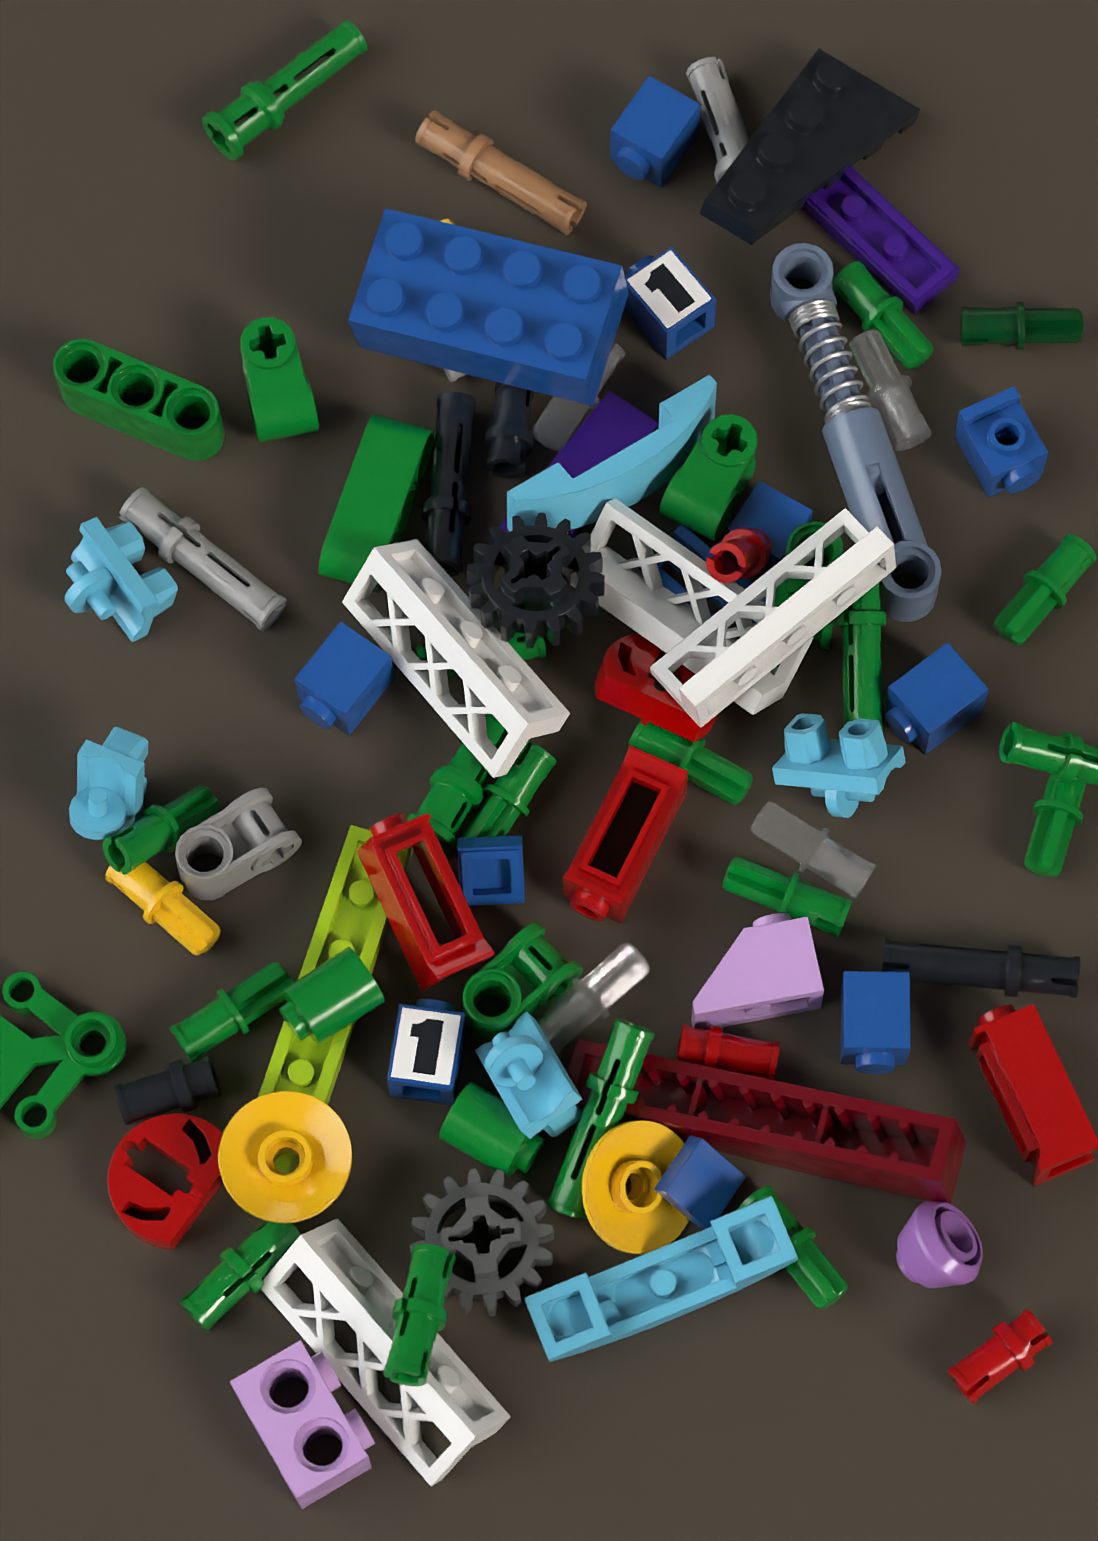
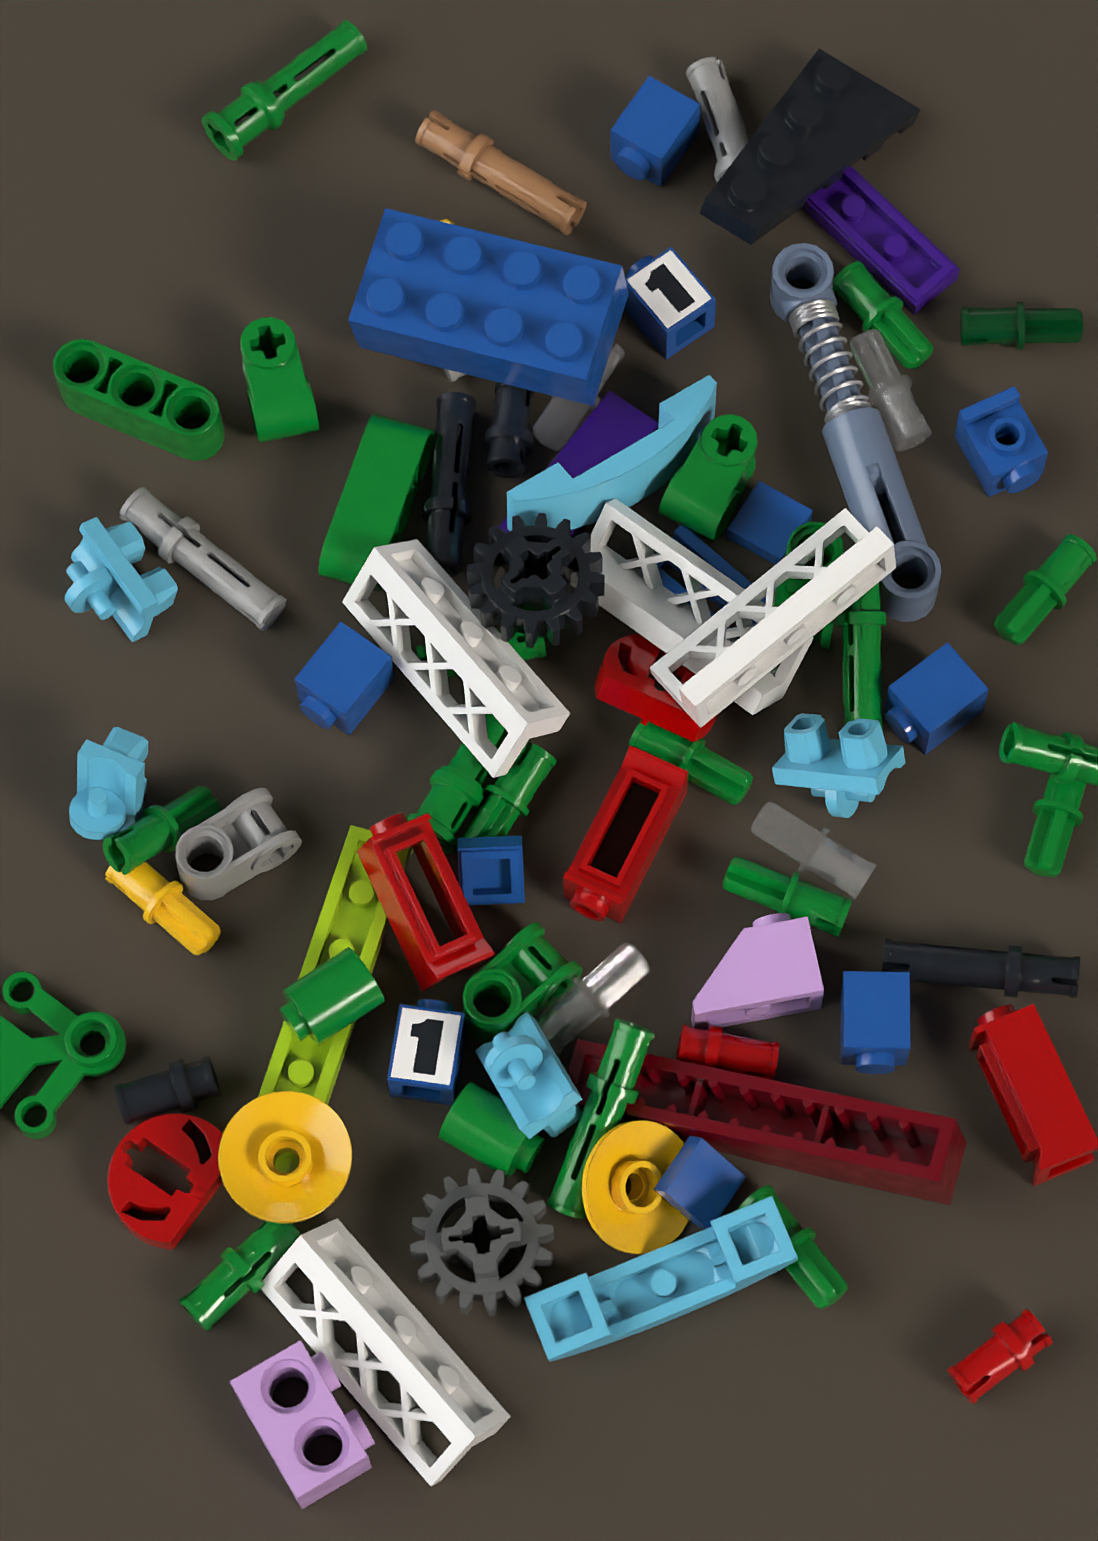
(232, 1011): green axle -> none
(419, 1315): green pin -> none
(739, 555): red pin -> none
(939, 1246): medium lavender cone -> none

